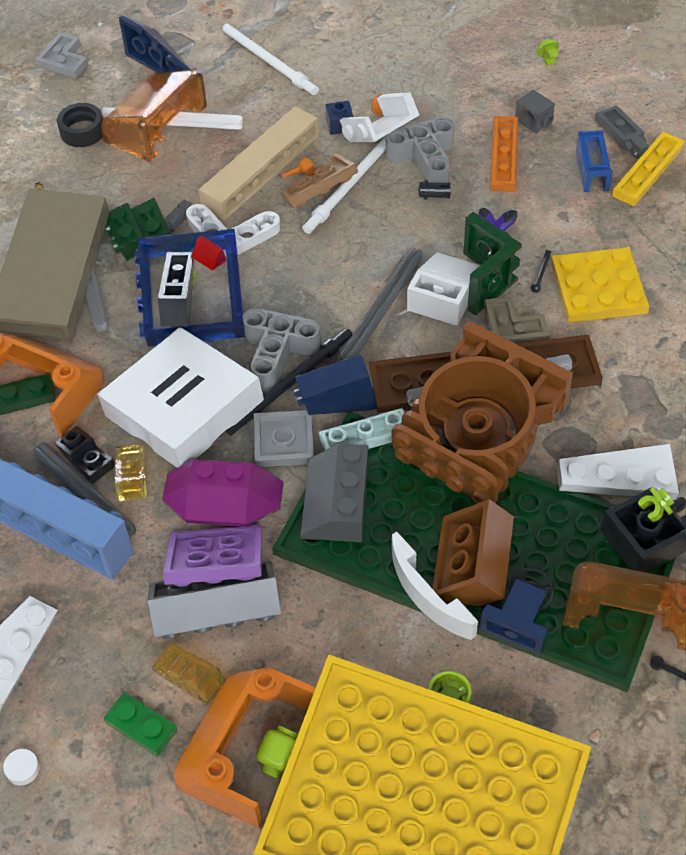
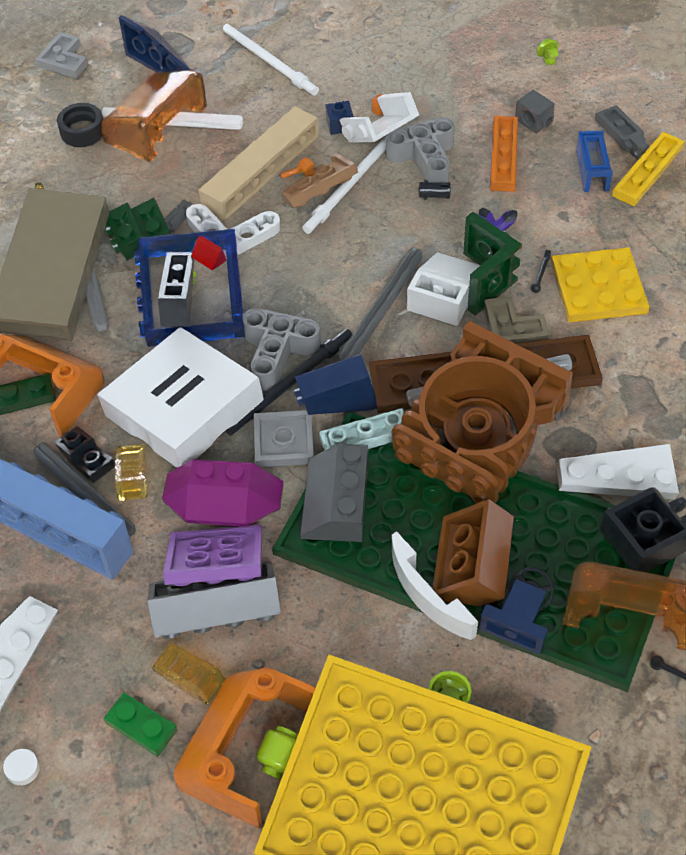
(660, 500): lime plate -> none

